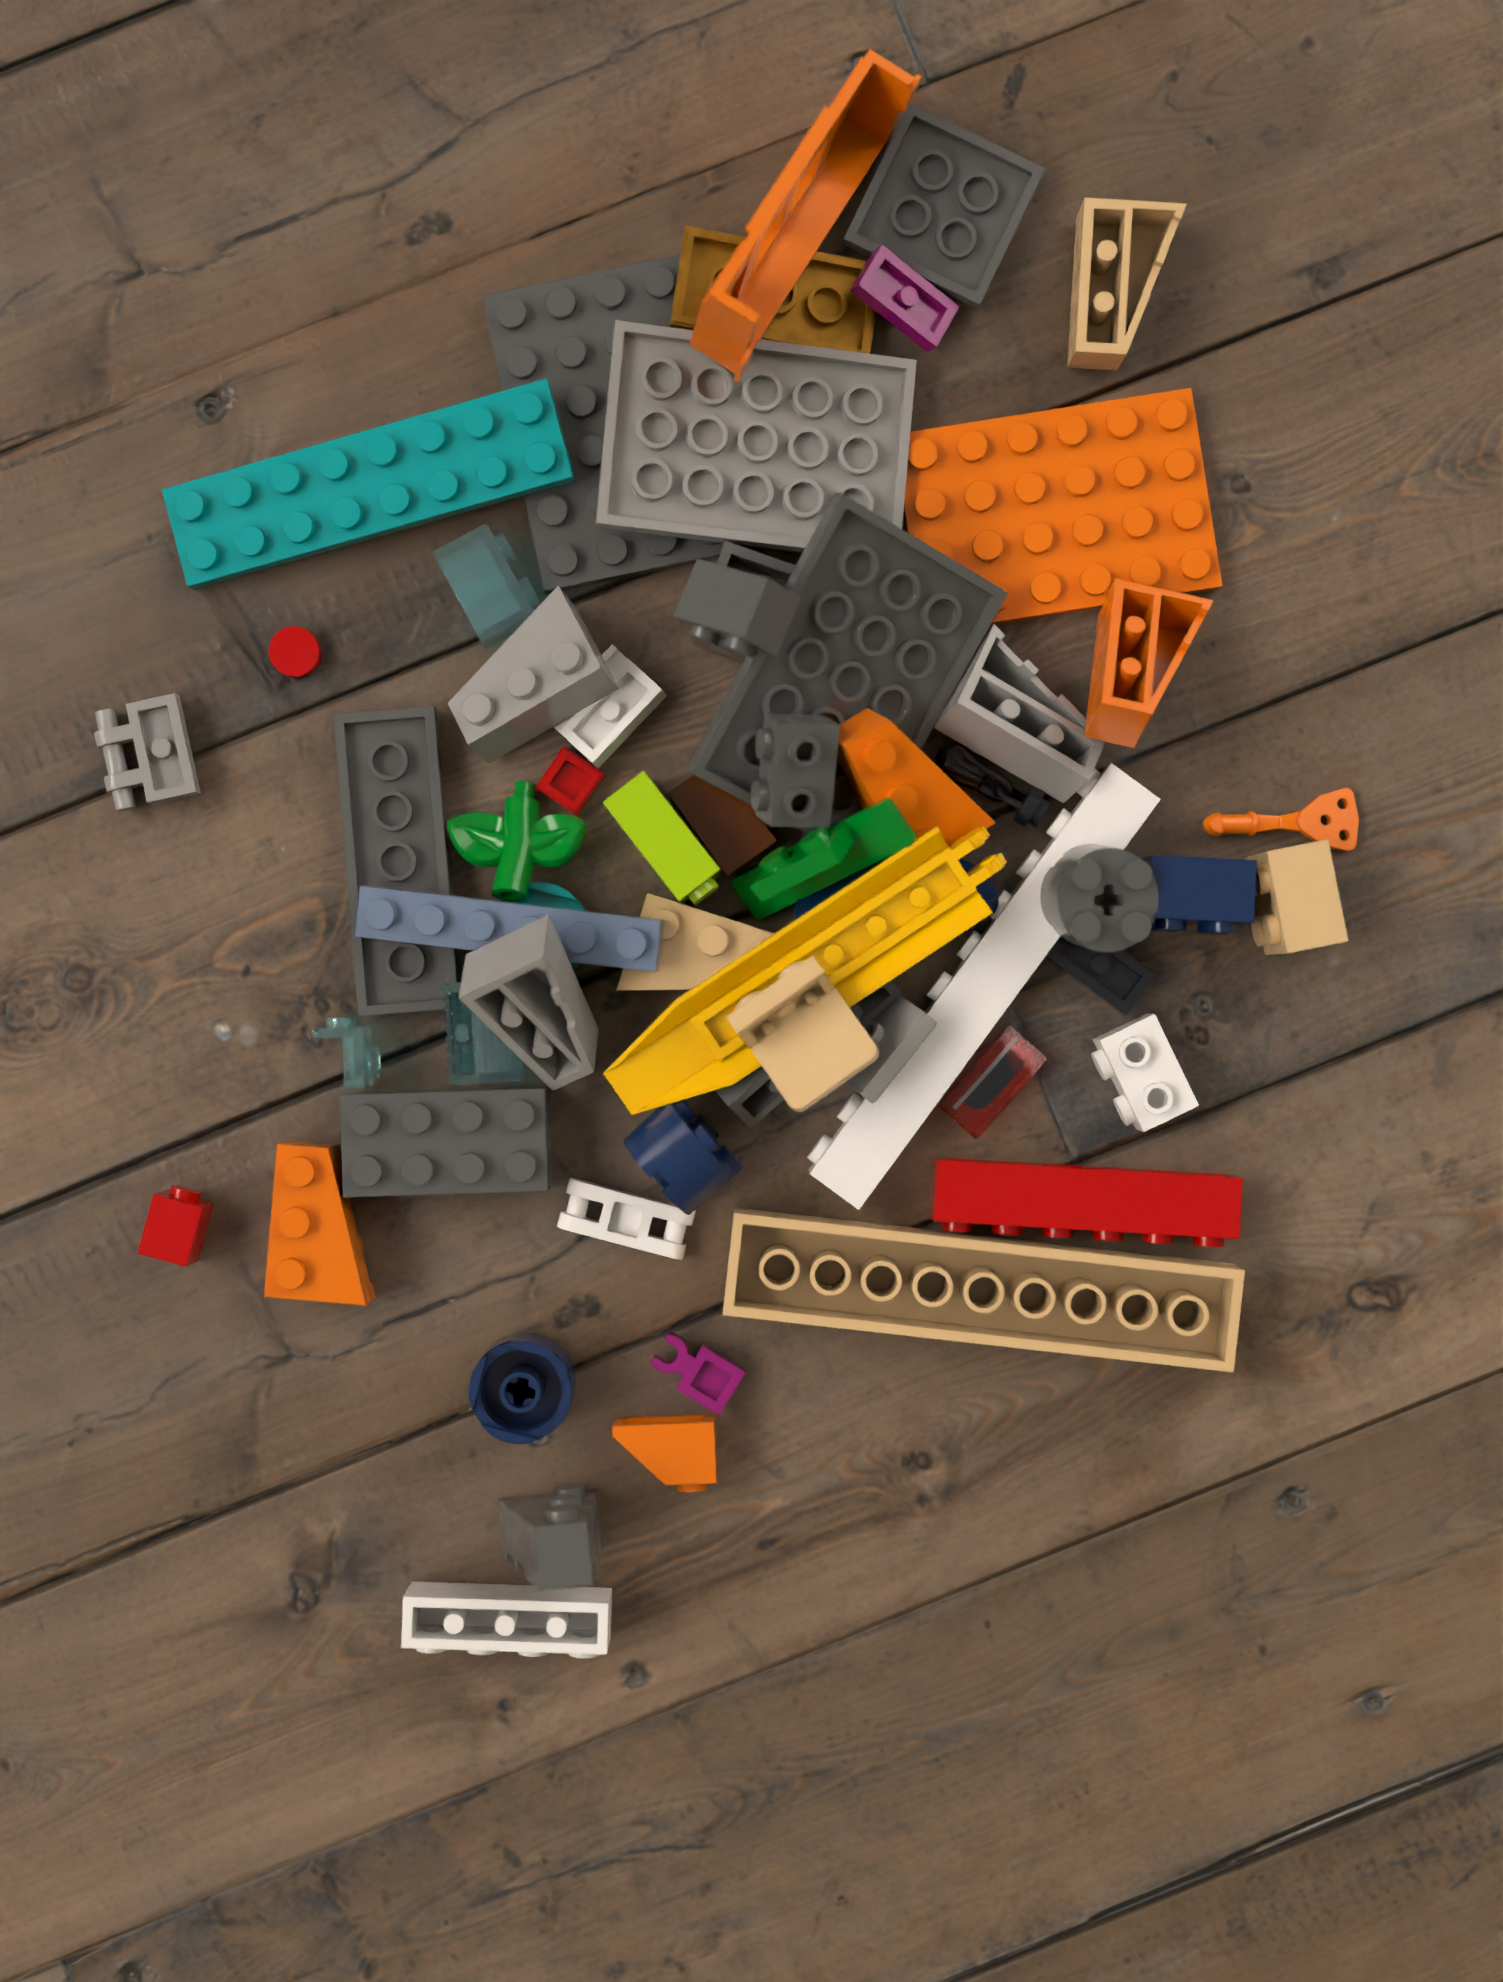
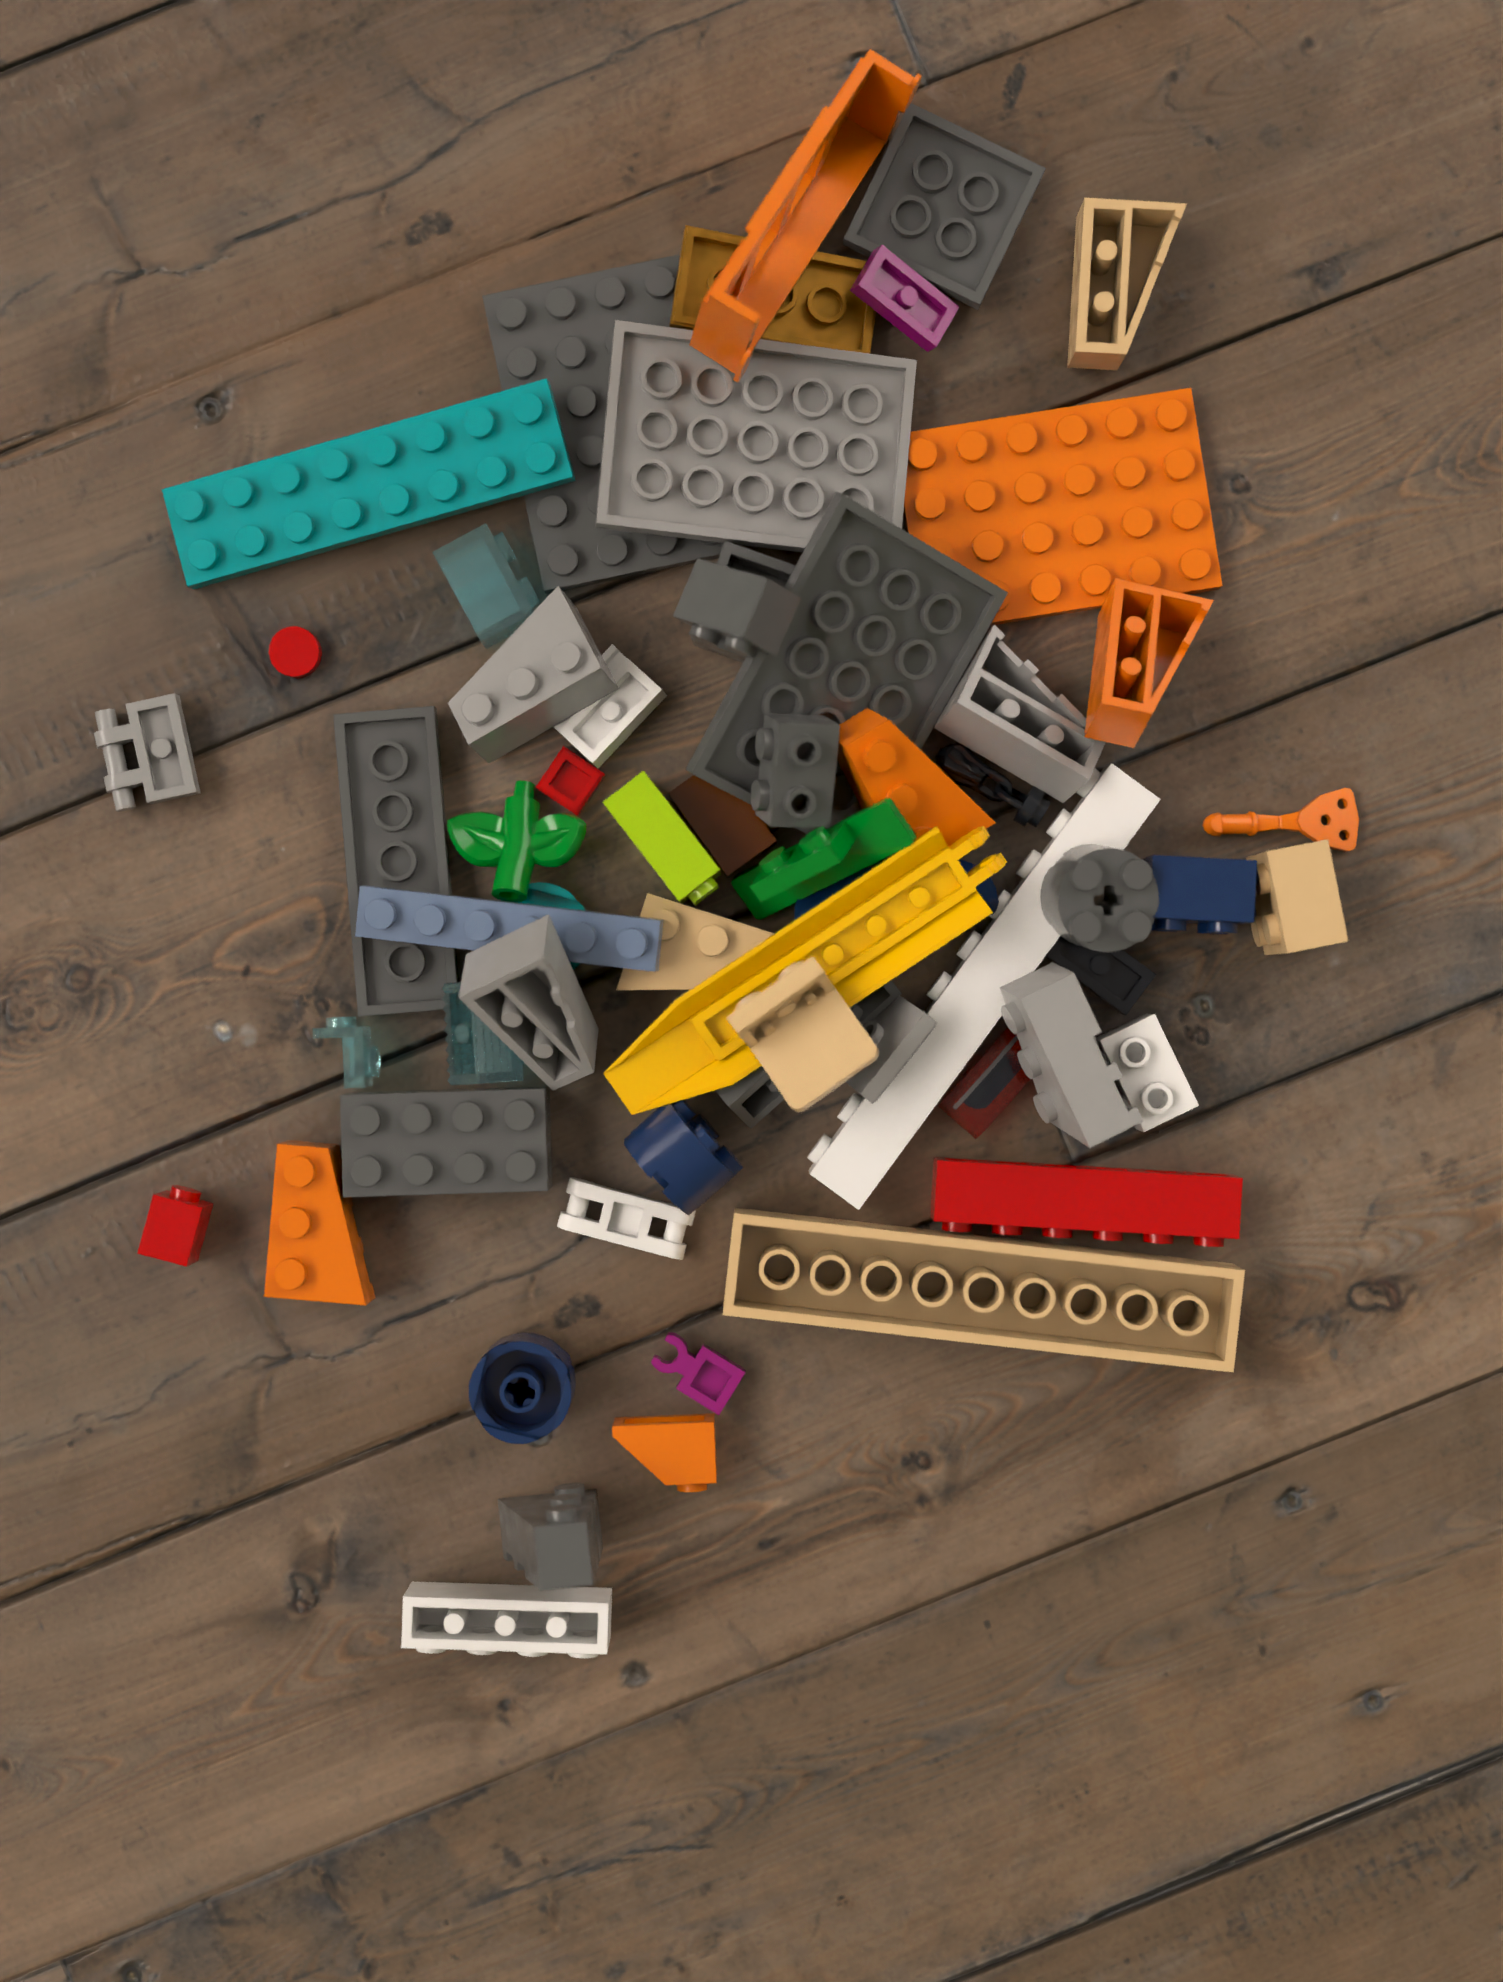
(1064, 1056): none -> light grey wedge

